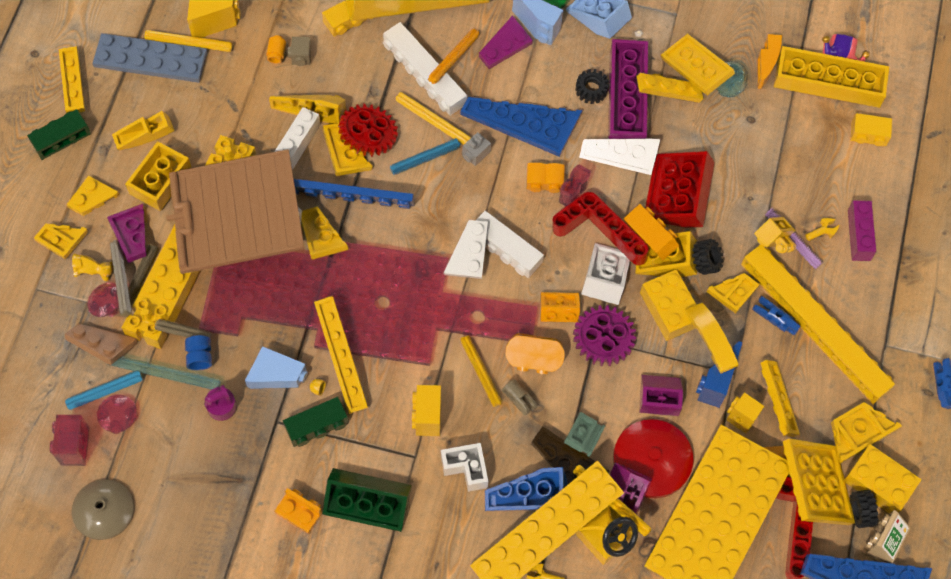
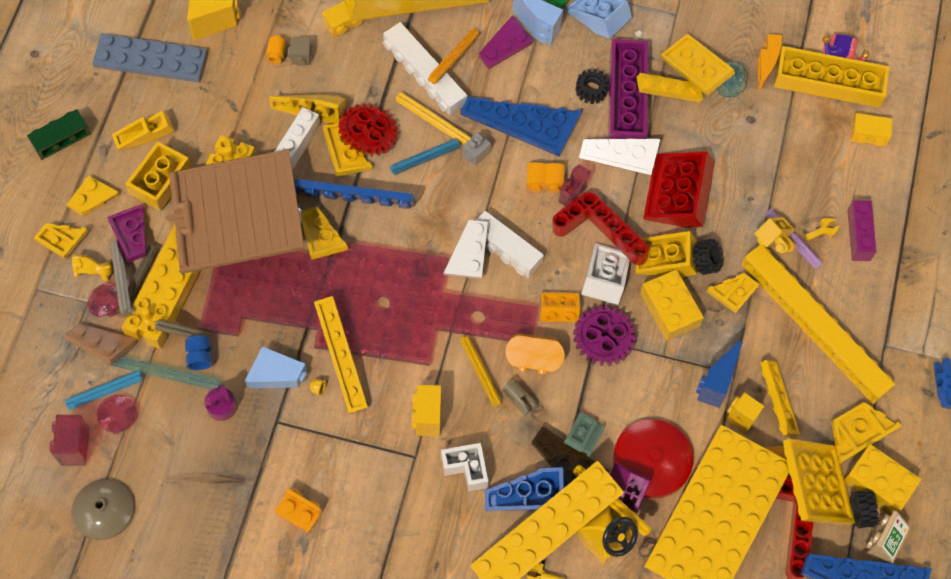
(71, 79): yellow plate -> none
(188, 40): yellow axle -> none
(315, 422): dark green brick -> none
(366, 499): dark green slope -> none
(652, 231): light orange brick -> none
(661, 395): magenta slope -> none
(713, 337): yellow slope -> none
(776, 316): blue hinge -> none

